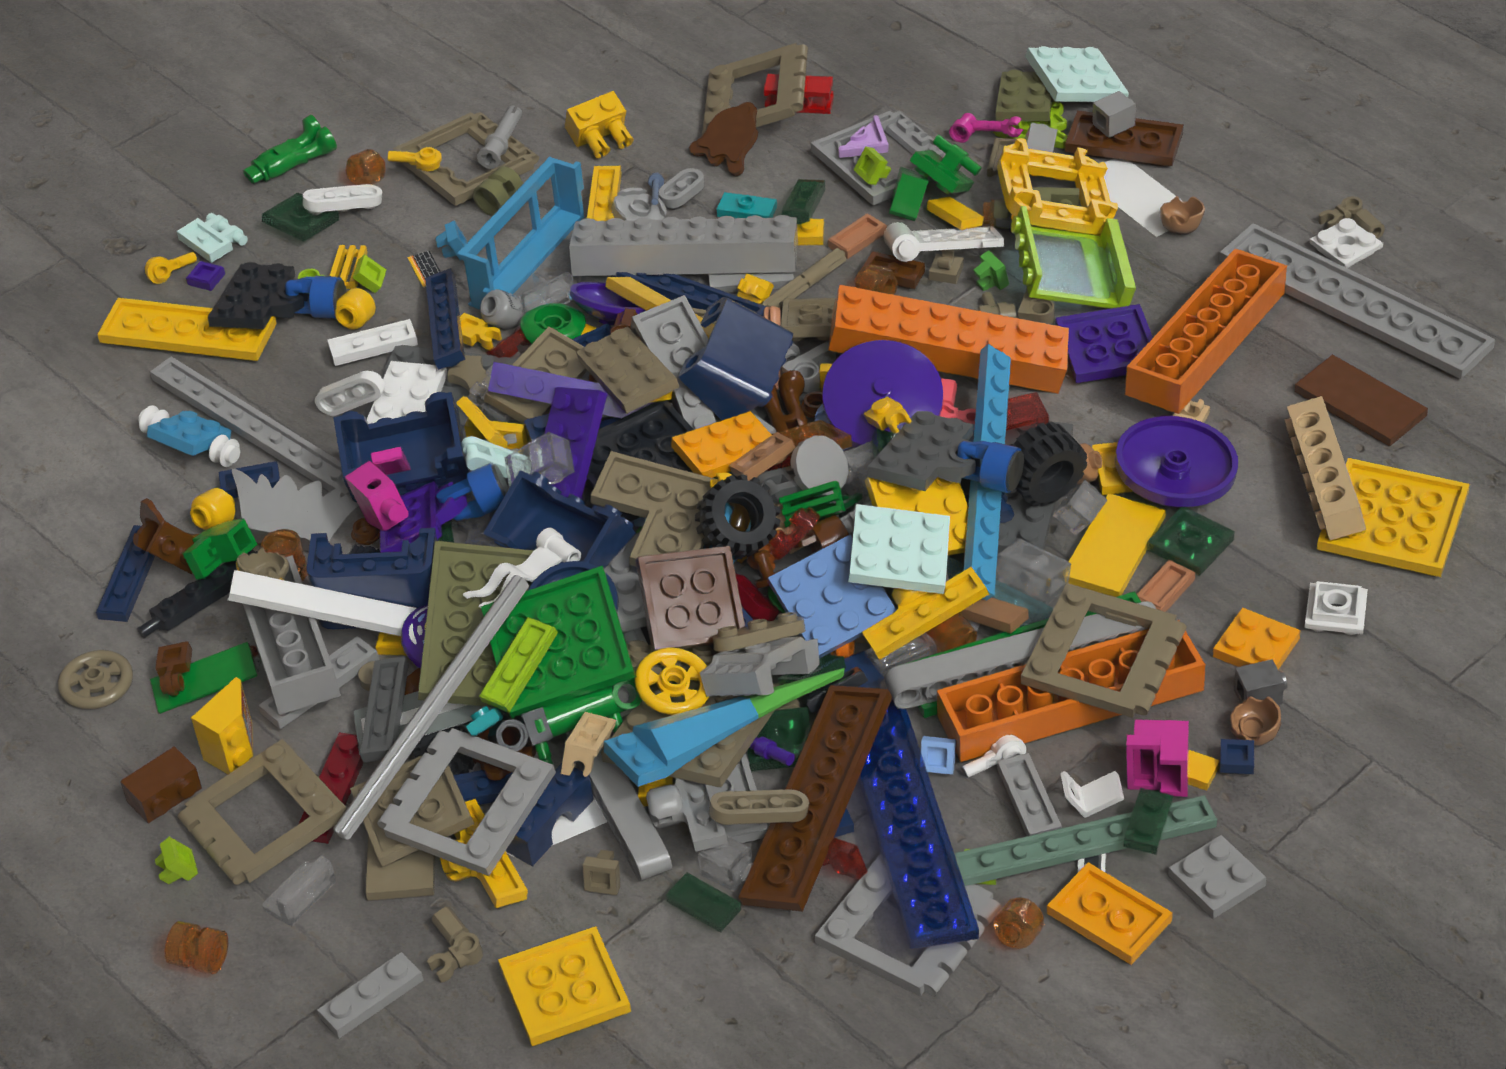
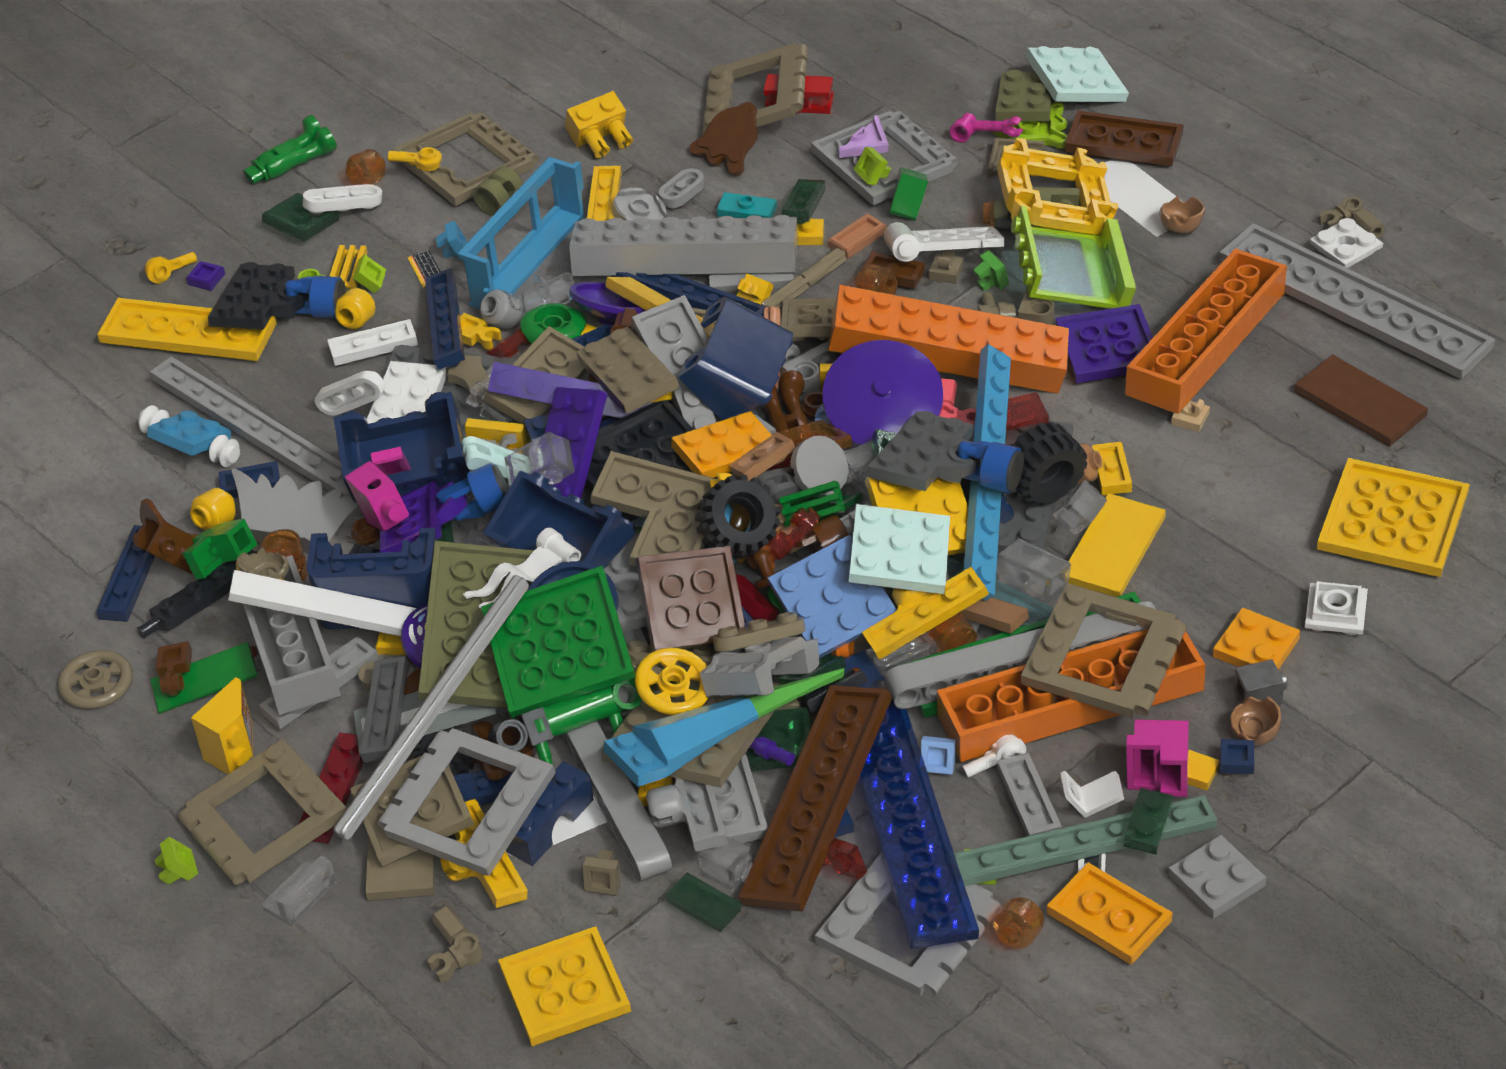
(161, 784): reddish brown brick -> none
(196, 947): clear orange wheel -> none
(211, 238): light aqua plate -> none
(370, 995): light grey plate -> none
(481, 422): yellow tile -> none
(483, 720): teal plate -> none
(497, 143): light grey pin -> none
(518, 664): lime tile -> none
(586, 742): tan hinge -> none
(655, 182): sand blue piece -> none
(758, 806): dark tan plate -> none
(886, 414): yellow plate -> none
(946, 169): green plate -> none
(955, 213): yellow tile -> none
(1041, 137): light grey brick -> none
(1114, 114): light grey brick -> none
(1167, 585): nougat tile -> none
(1176, 461): dark purple dish -> none
(1191, 540): clear green plate -> none
(1325, 469): tan brick -> none

